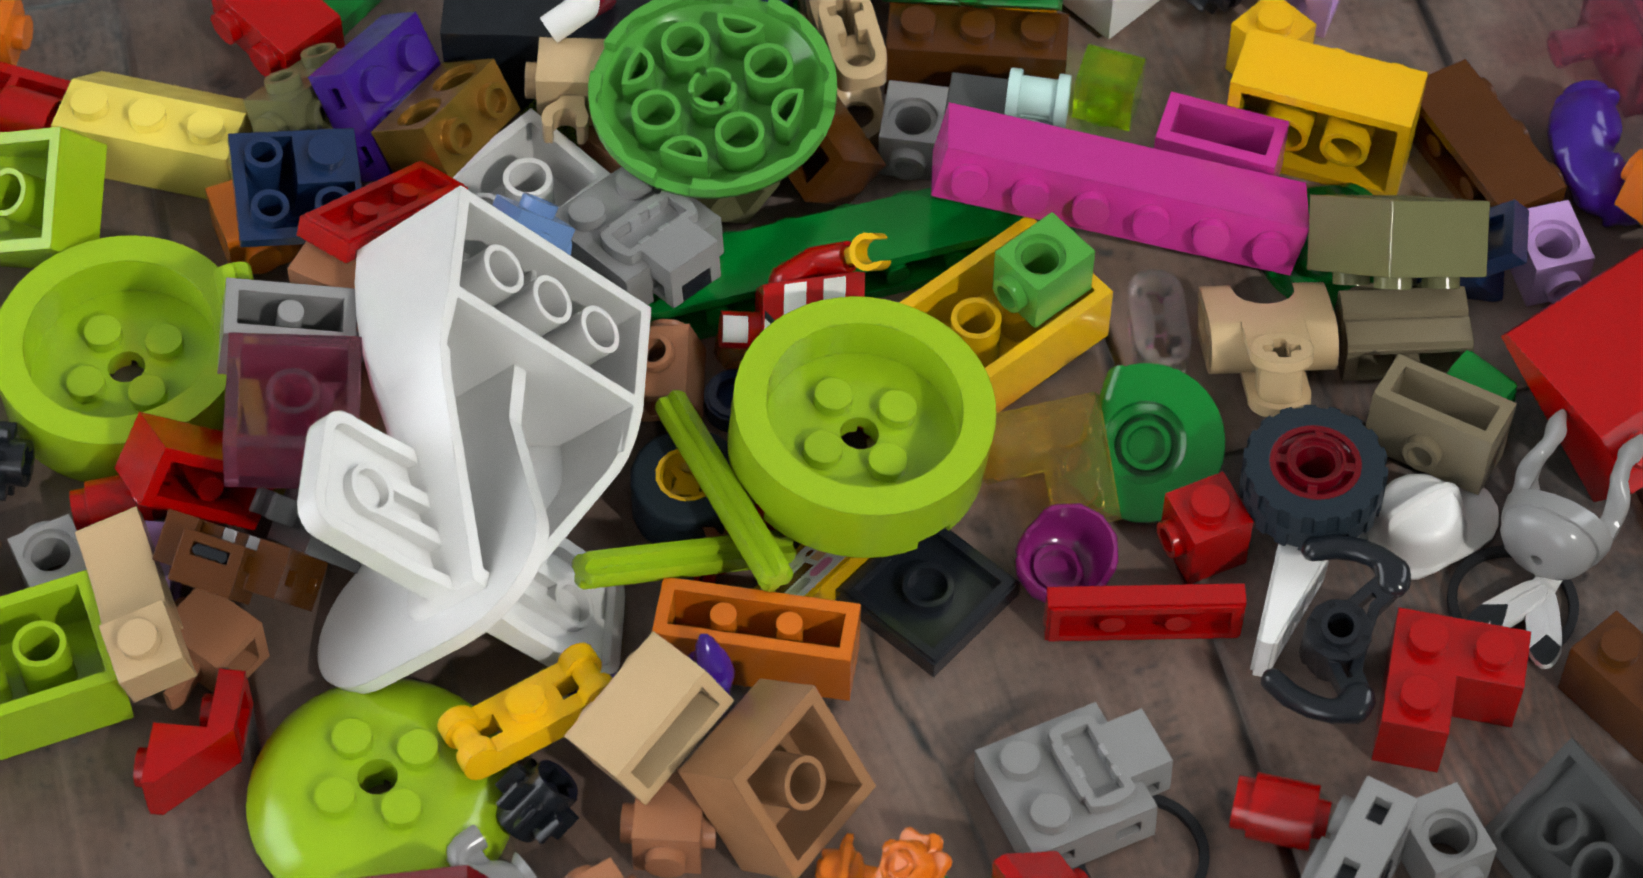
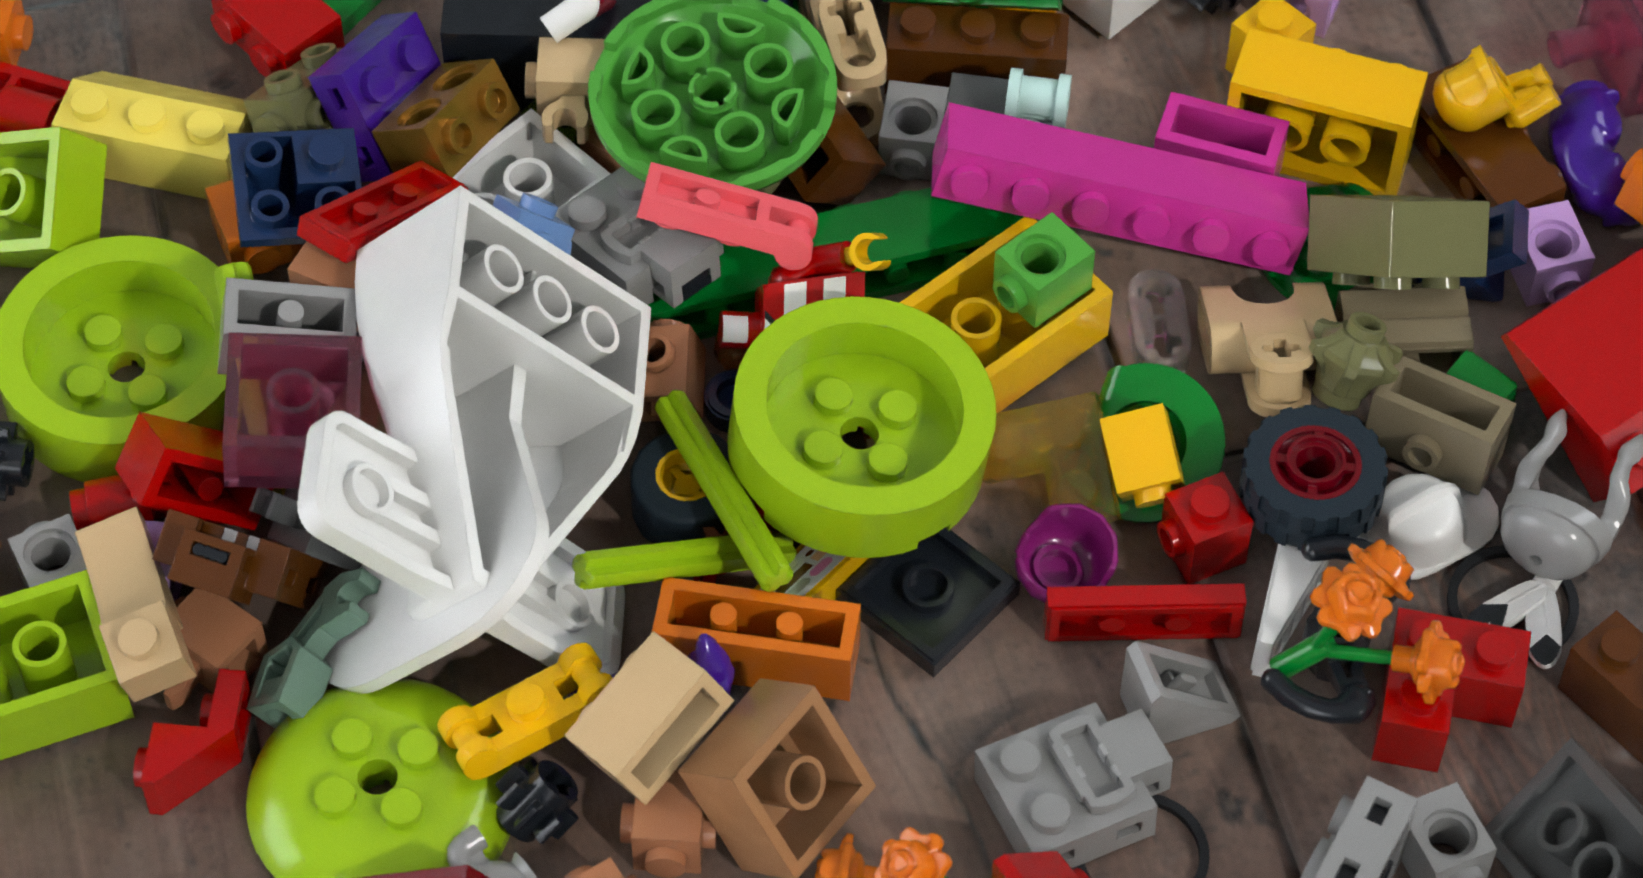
(296, 670): none -> sand green piece
(730, 214): none -> coral plate
(1108, 87): clear neon green plate -> none
(1142, 455): none -> yellow brick
(1175, 691): none -> light grey slope
(1280, 810): red brick -> none
(1352, 359): none -> olive rock
(1355, 605): none -> orange plant
(1481, 93): none -> yellow piece

